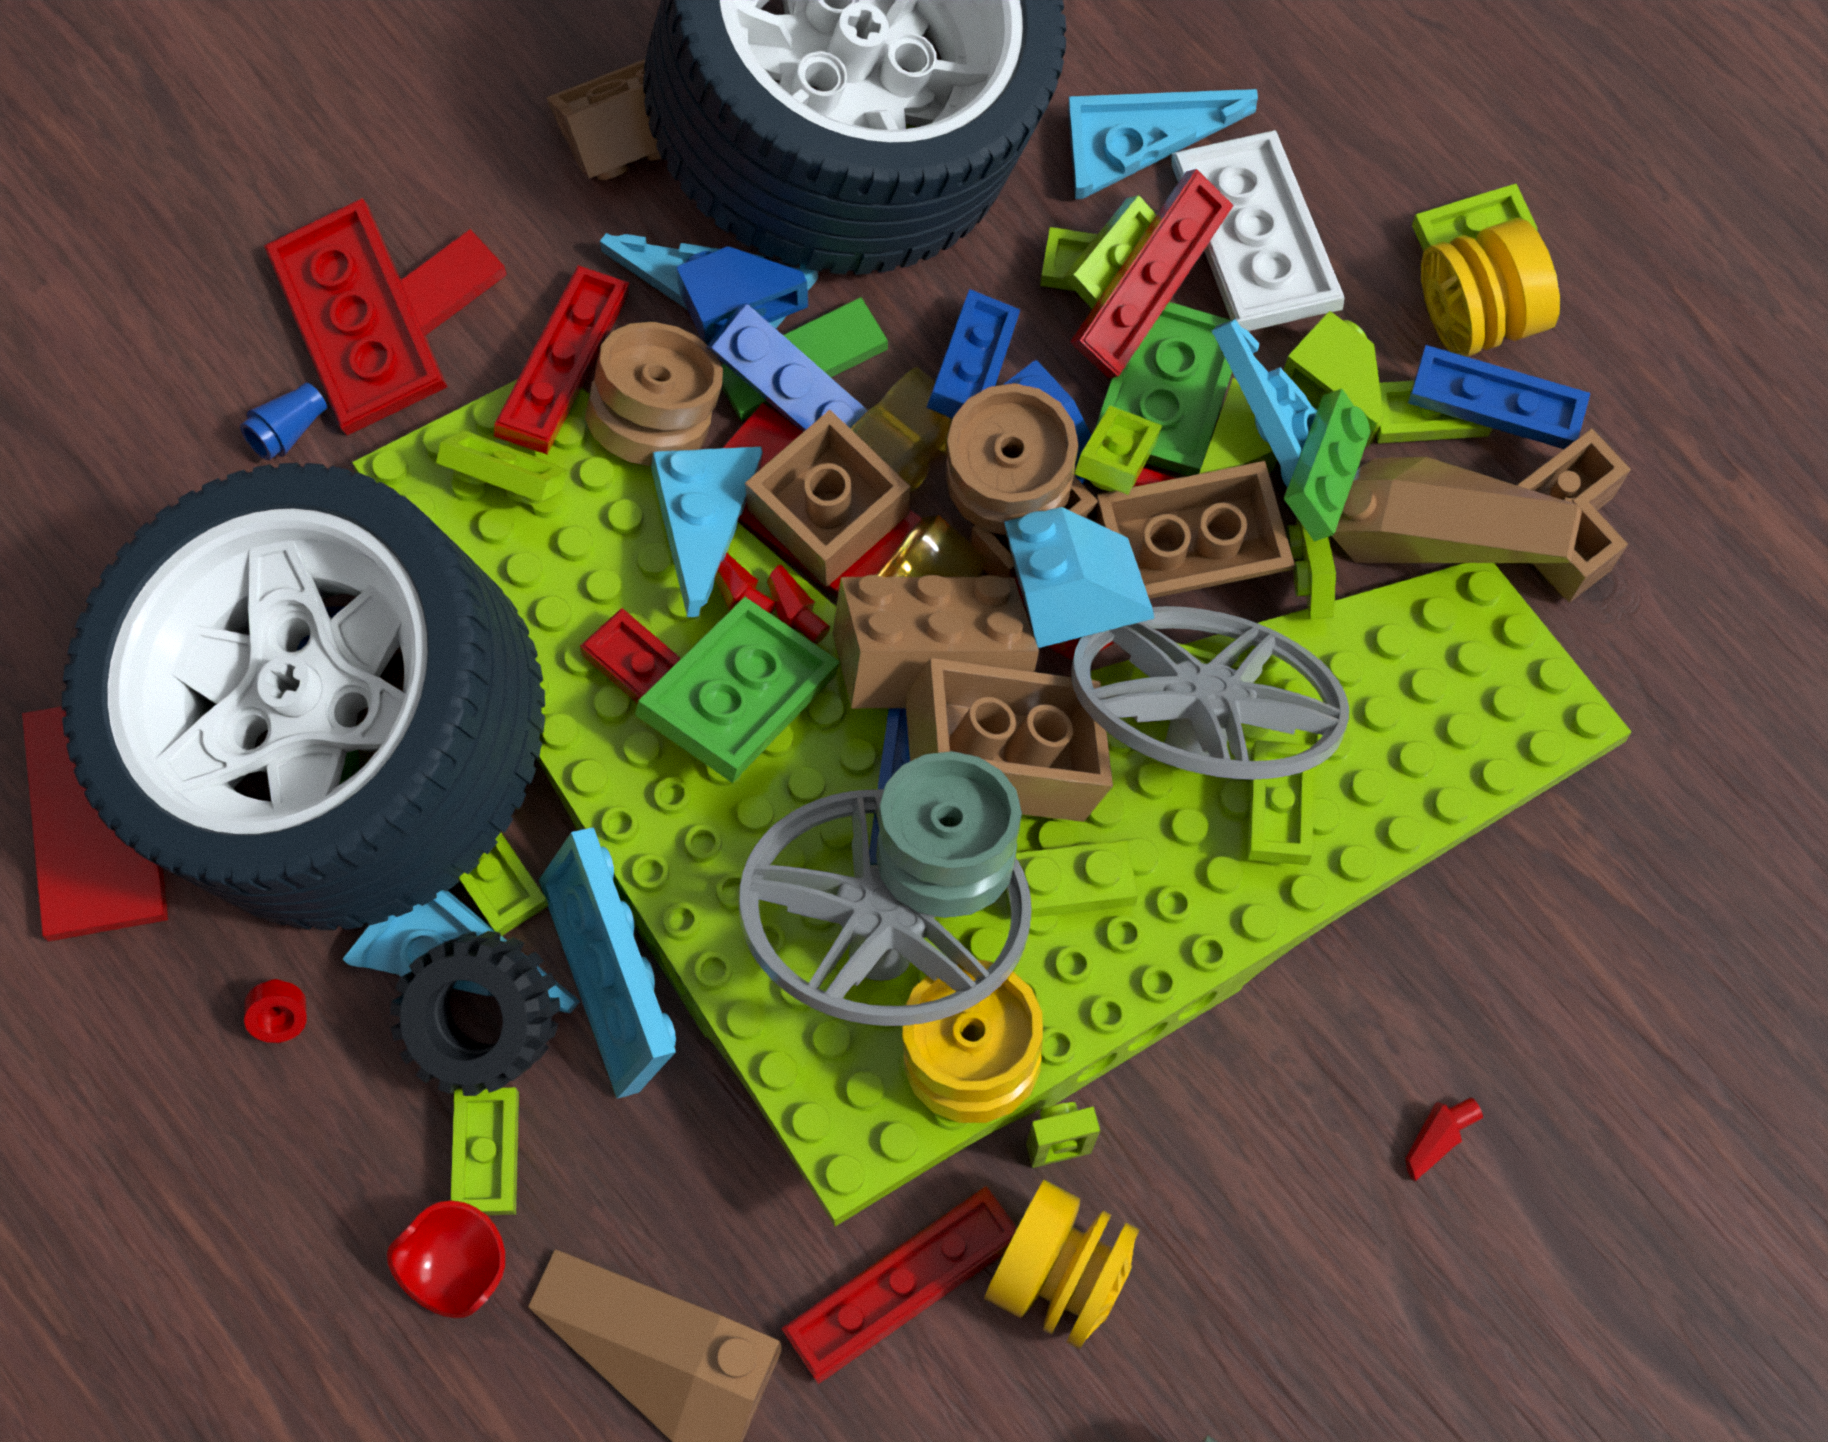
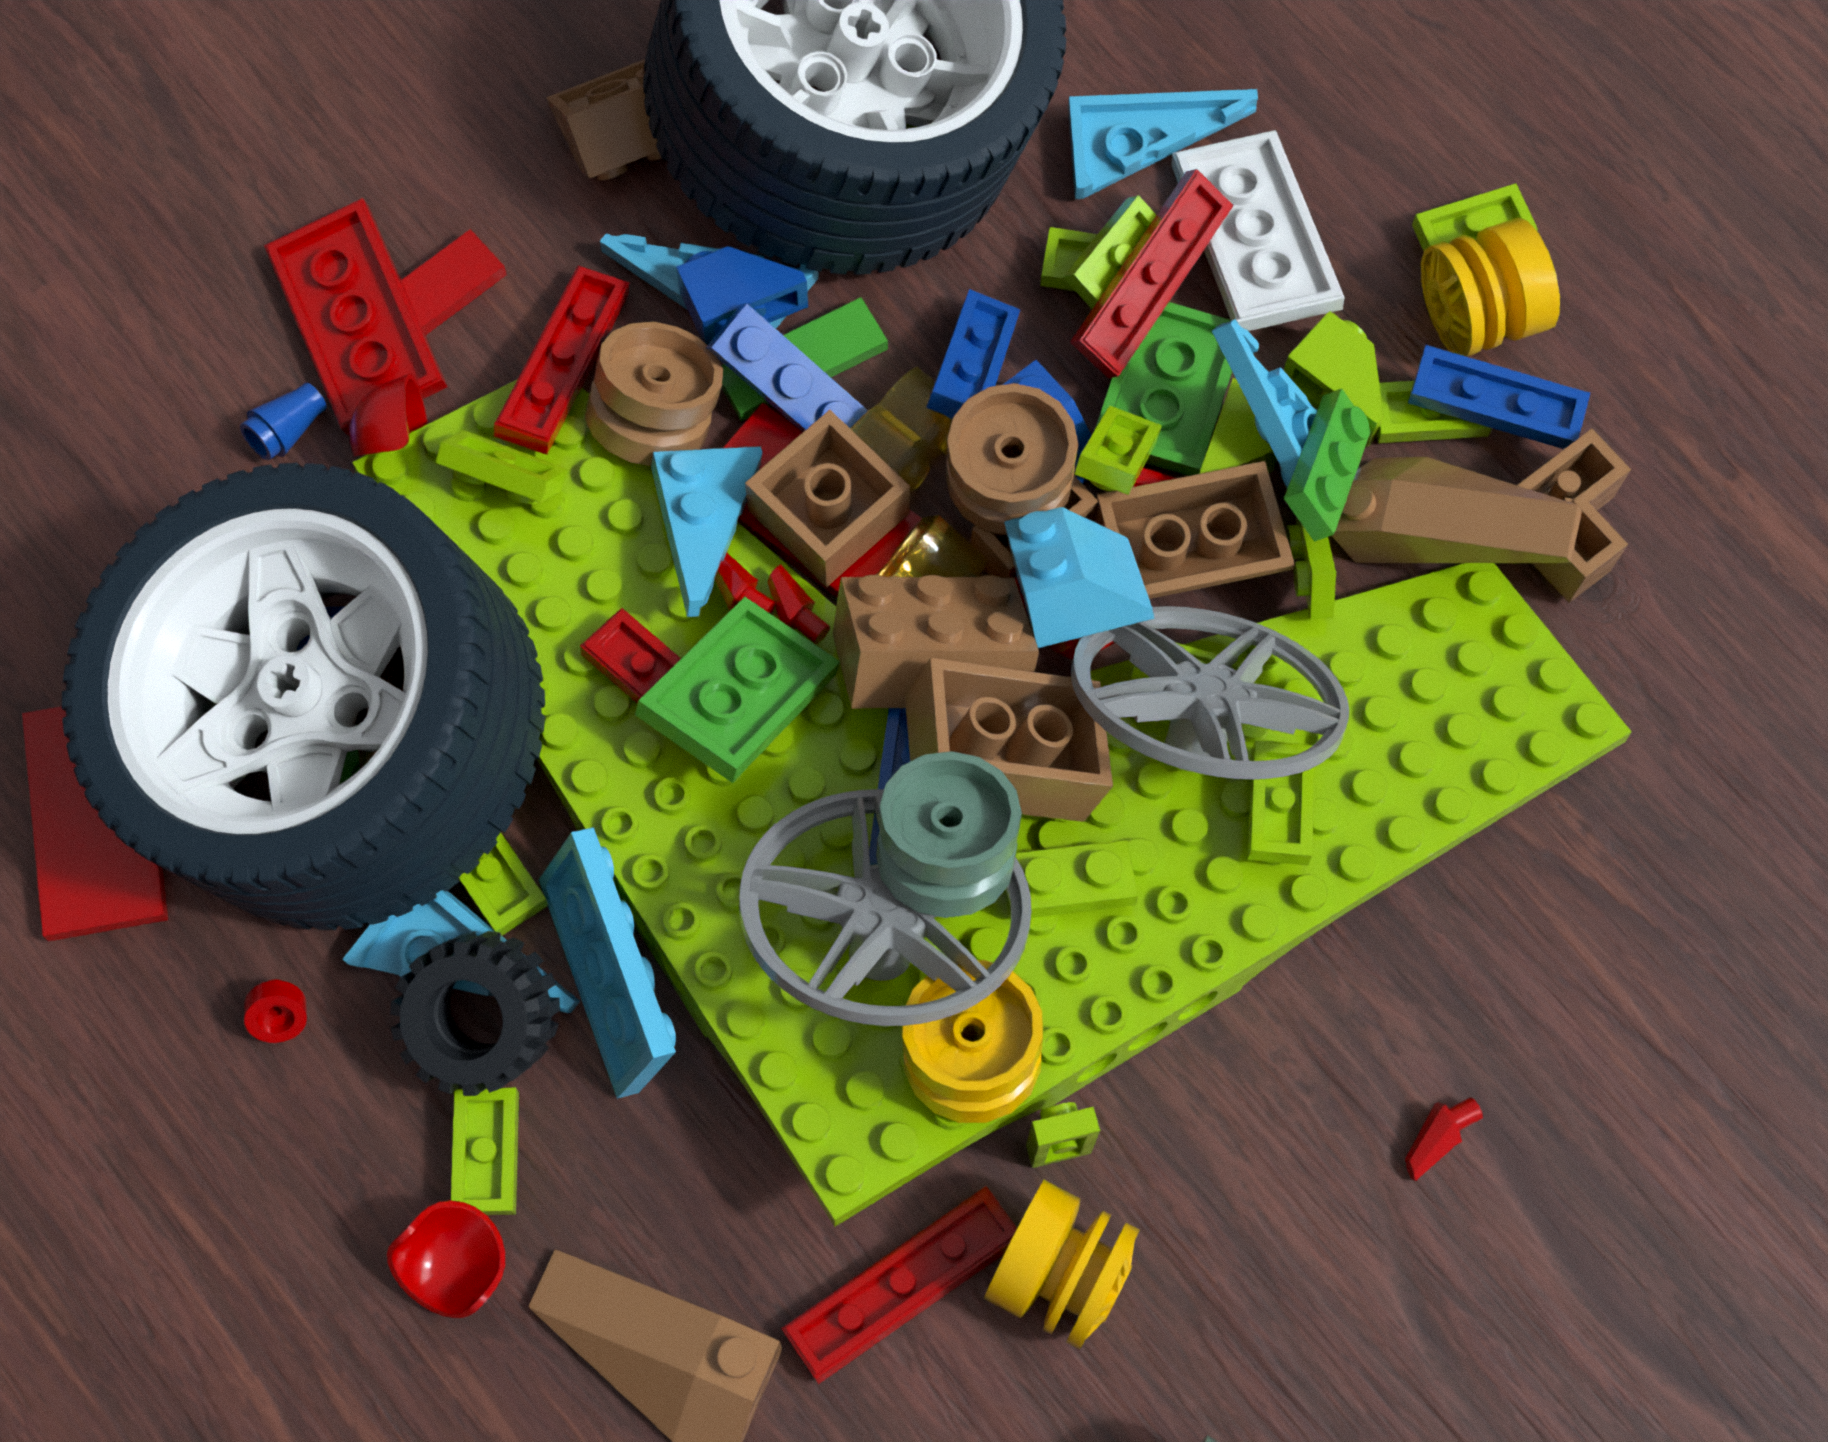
(387, 417): none -> red helmet

